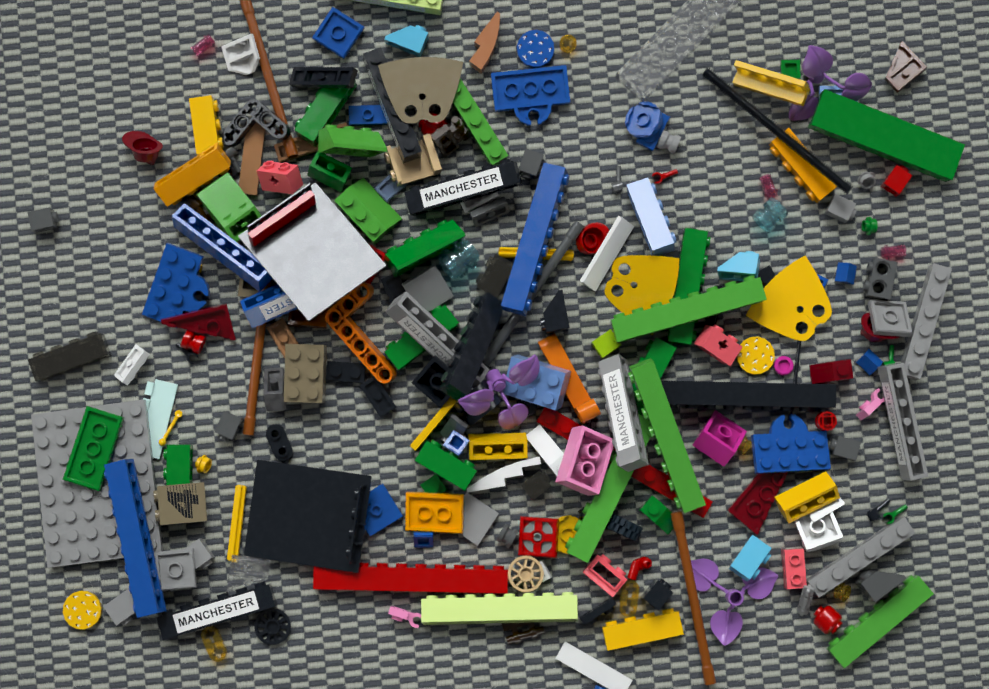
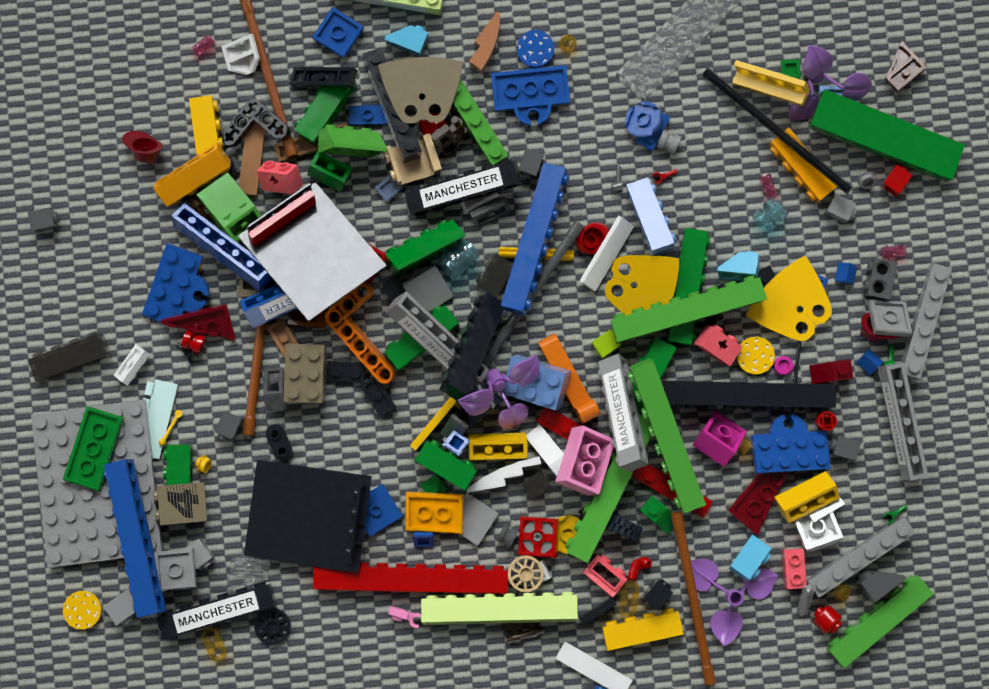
(237, 521): yellow axle -> none
(368, 210): bright green slope -> none
(429, 381): black slope -> none
(555, 316): black slope -> none
(868, 407): bright pink plate -> none
(869, 226): green plate -> none
(873, 513): black hand -> none

